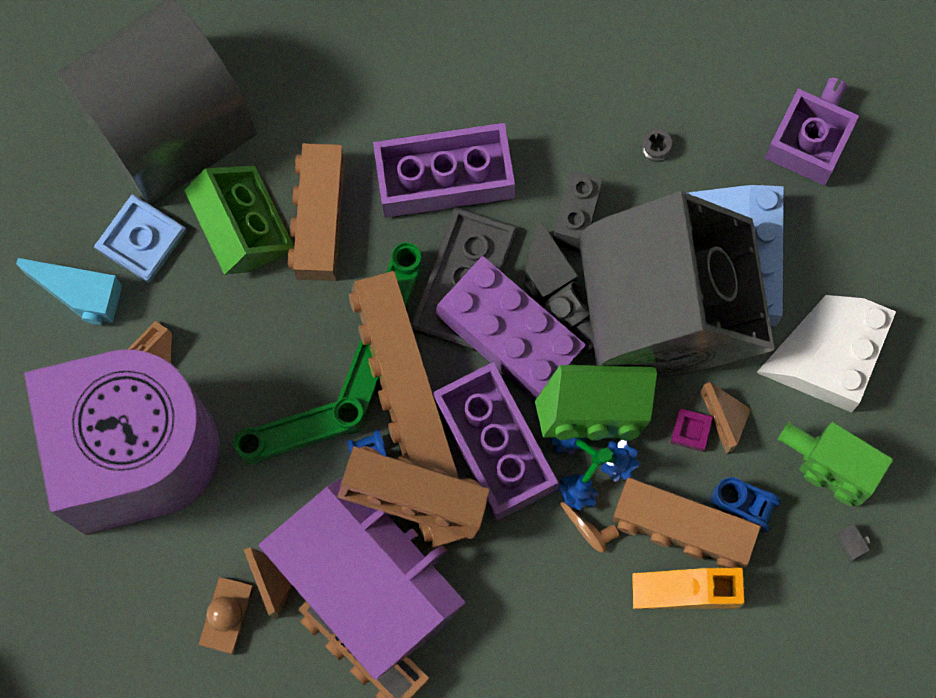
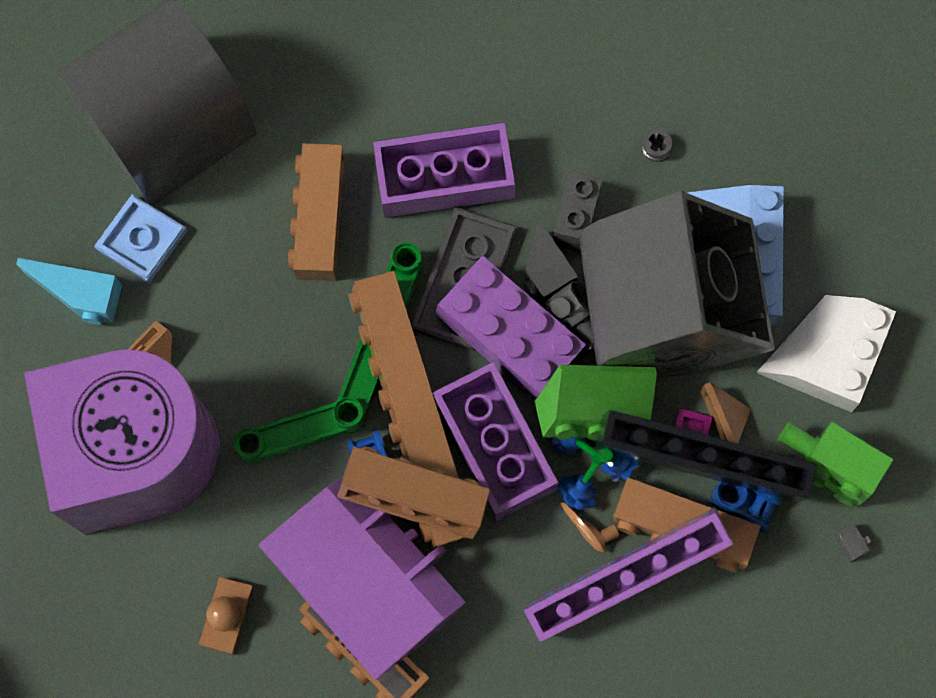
(238, 218): bright green slope -> none
(270, 581): medium nougat slope -> none
(628, 574): none -> medium lavender brick
(689, 589): light orange slope -> none
(705, 456): none -> black brick
(814, 118): medium lavender brick -> none

